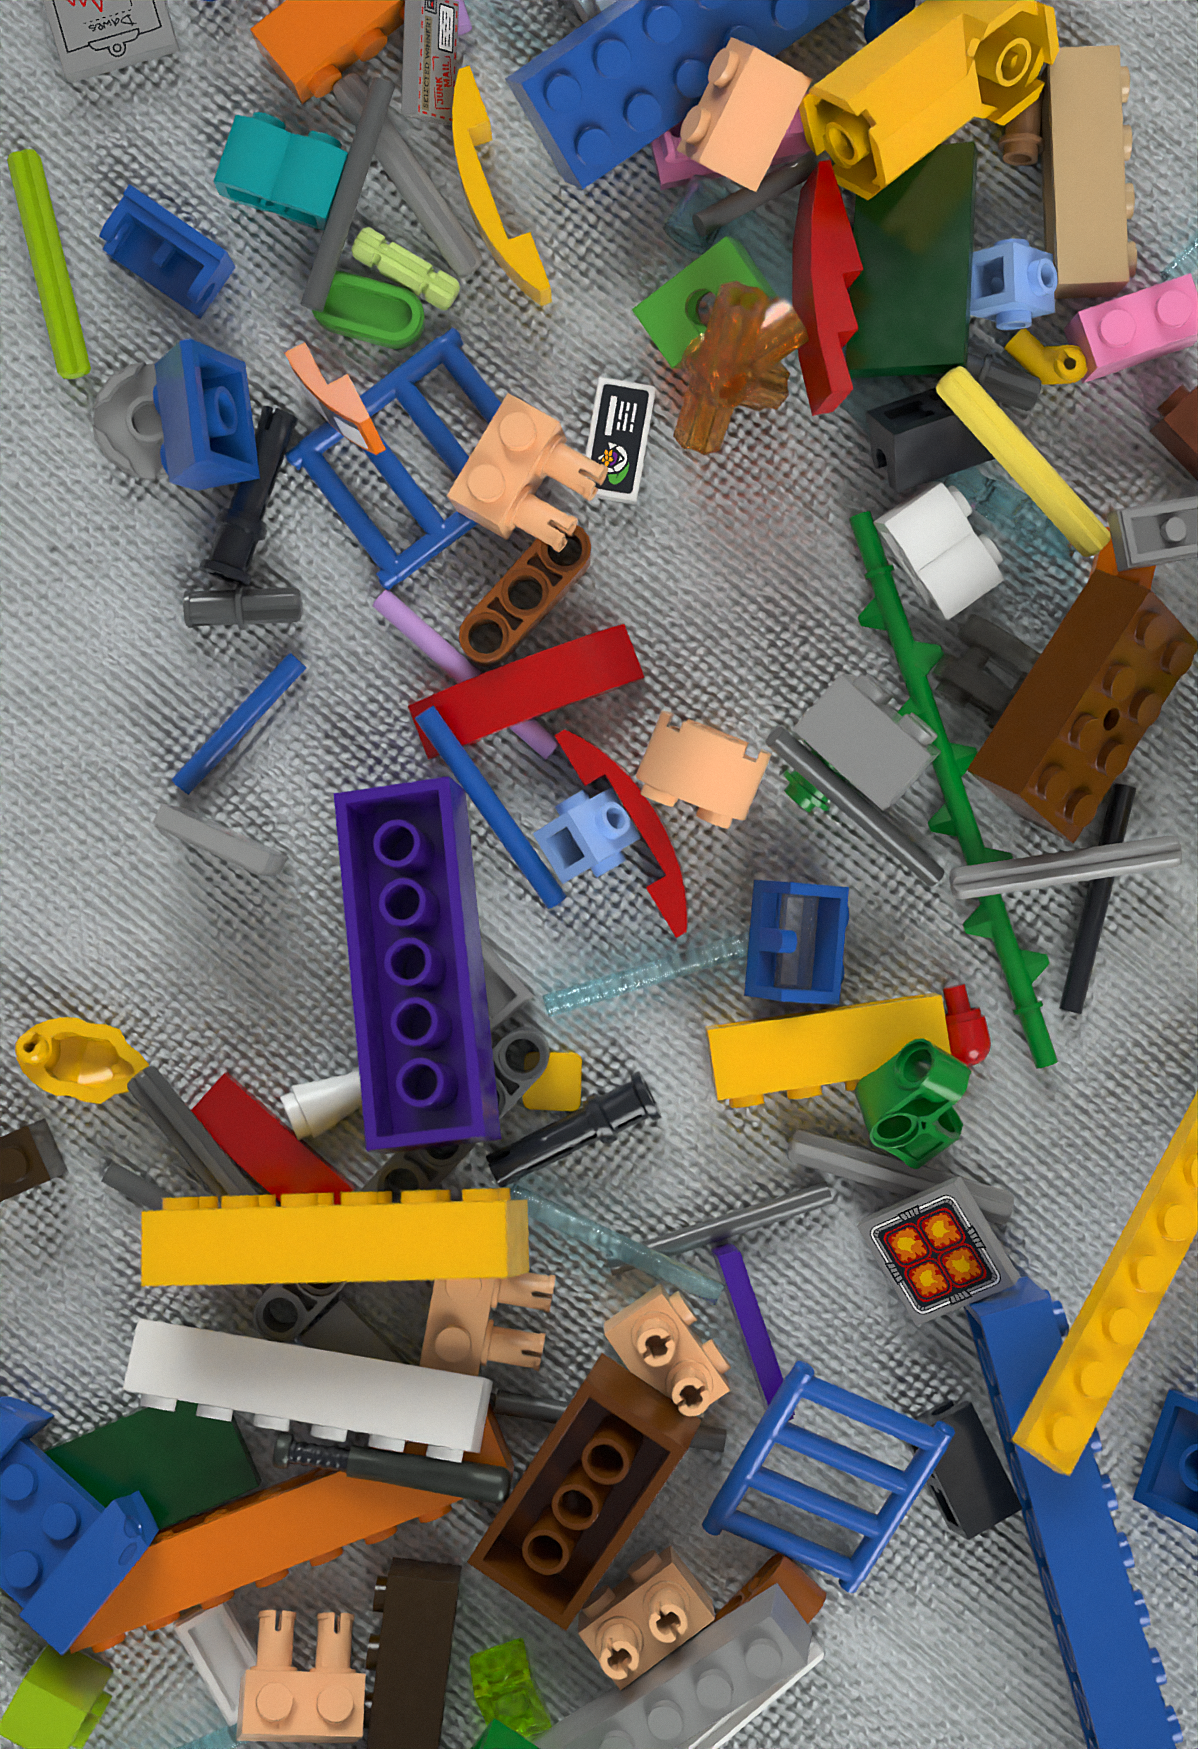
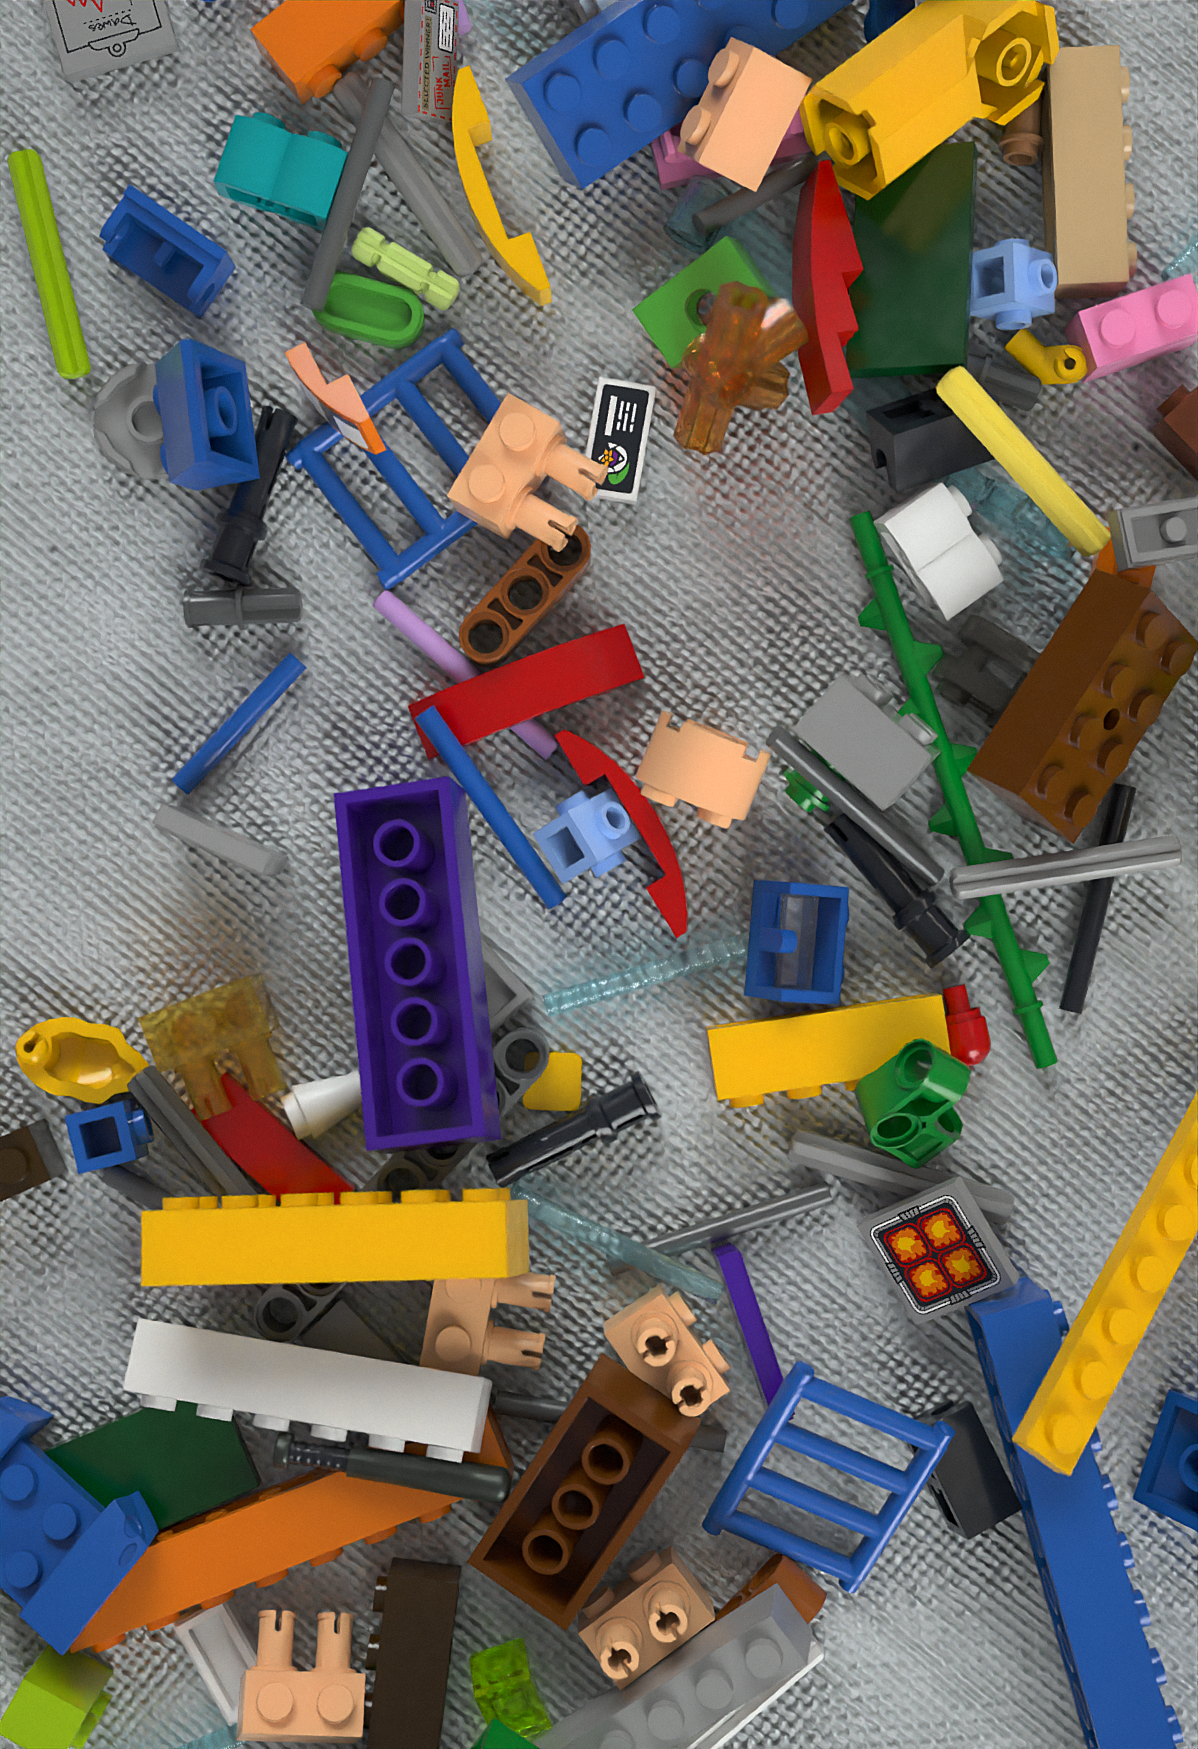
(109, 1135): none -> blue brick
(195, 1029): none -> clear yellow brick
(913, 908): none -> black pin

